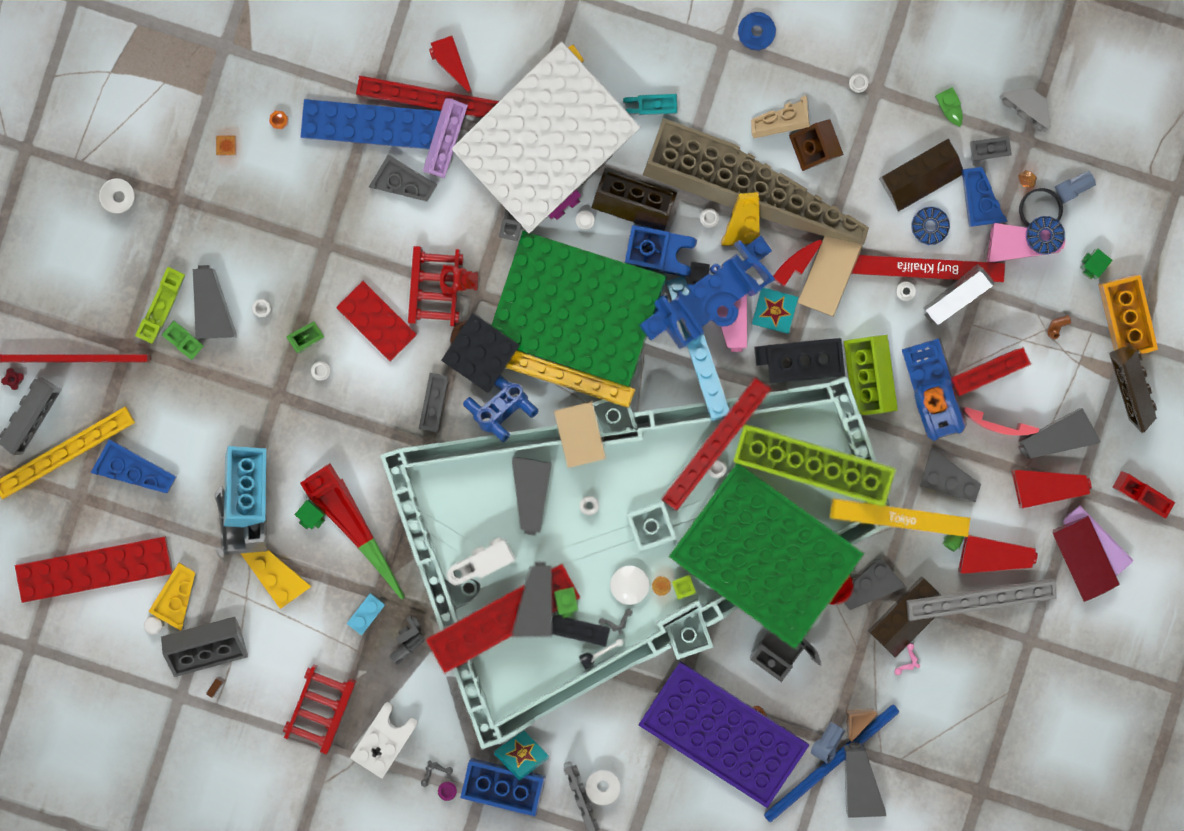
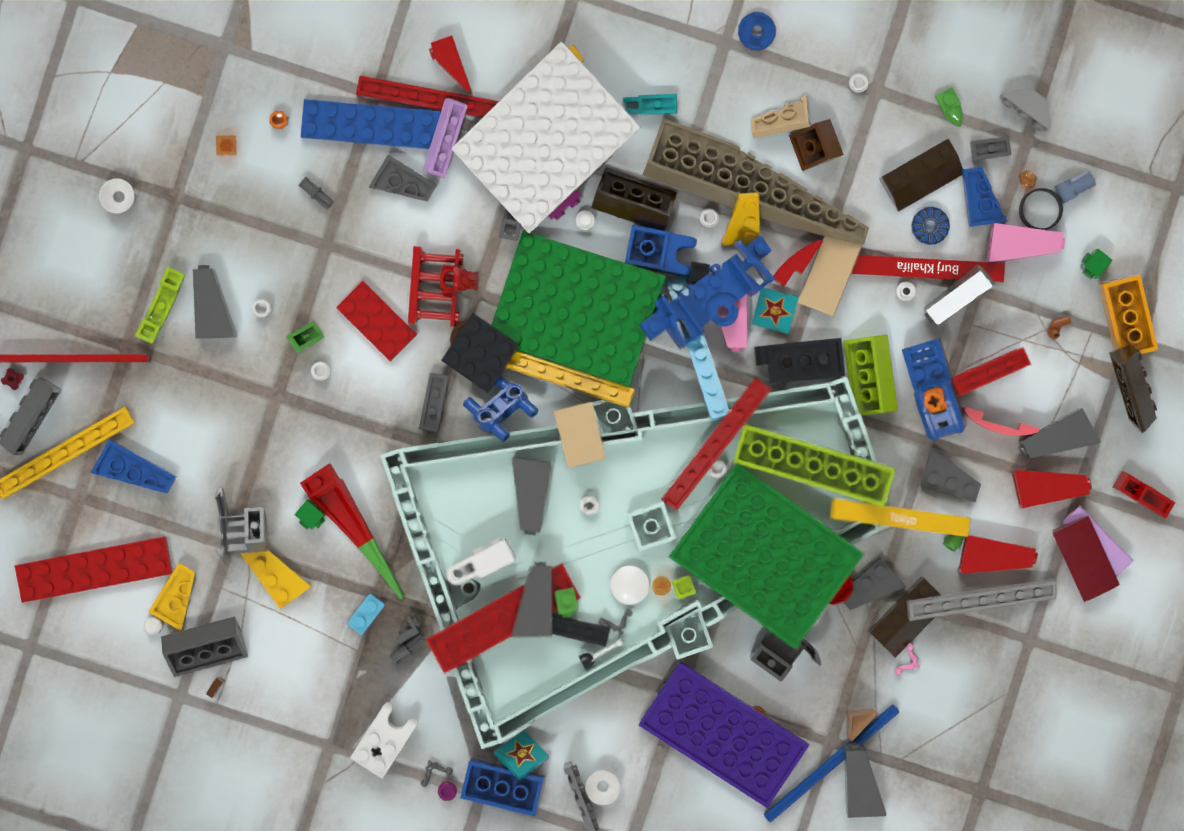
(182, 340): bright green slope -> none
(244, 486): medium azure slope -> none
(316, 193): none -> dark grey axle
(338, 706): red fence -> none
(826, 746): sand blue piece -> none
(1056, 231): tile -> none

